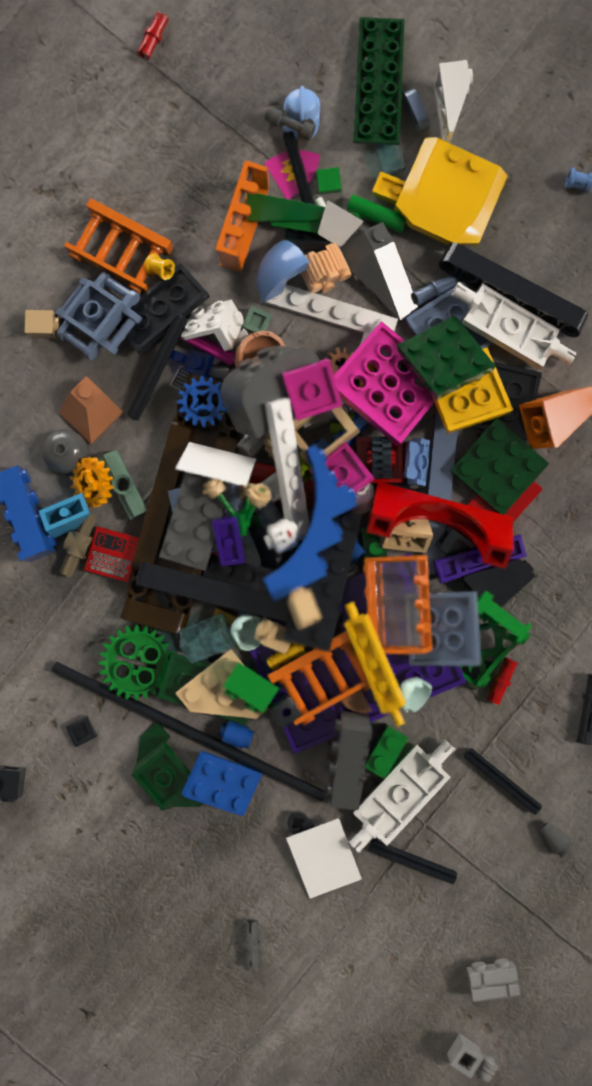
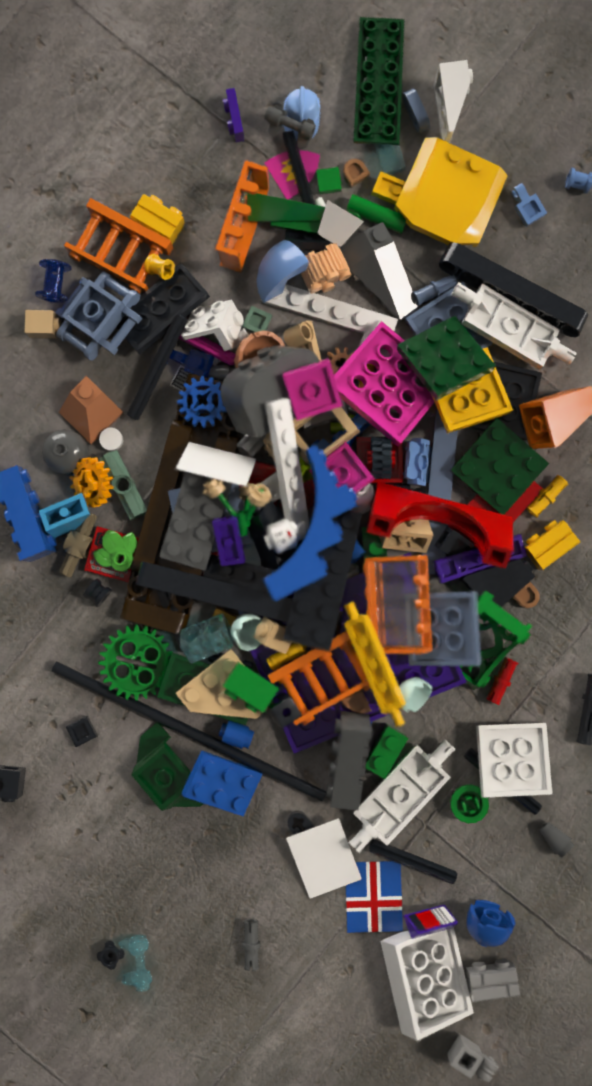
(53, 282): none -> clear blue hose
(97, 592): none -> black wheel
(110, 962): none -> black plate
(111, 439): none -> white tile
(114, 548): none -> bright green plate
(140, 977): none -> clear light blue piece
(152, 35): red pin -> none
(158, 217): none -> yellow brick
(235, 124): none -> dark purple plate
(302, 336): none -> tan plate
(303, 608): tan brick -> none
(355, 172): none -> medium nougat tile
(376, 899): none -> sticker
(426, 981): none -> white slope
(429, 921): none -> slope
(468, 804): none -> green piece
(489, 924): none -> blue cylinder
(513, 760): none -> white plate
(527, 596): none -> medium nougat tile
(529, 207): none -> medium blue plate
(547, 496): none -> yellow pin
(551, 544): none -> yellow brick

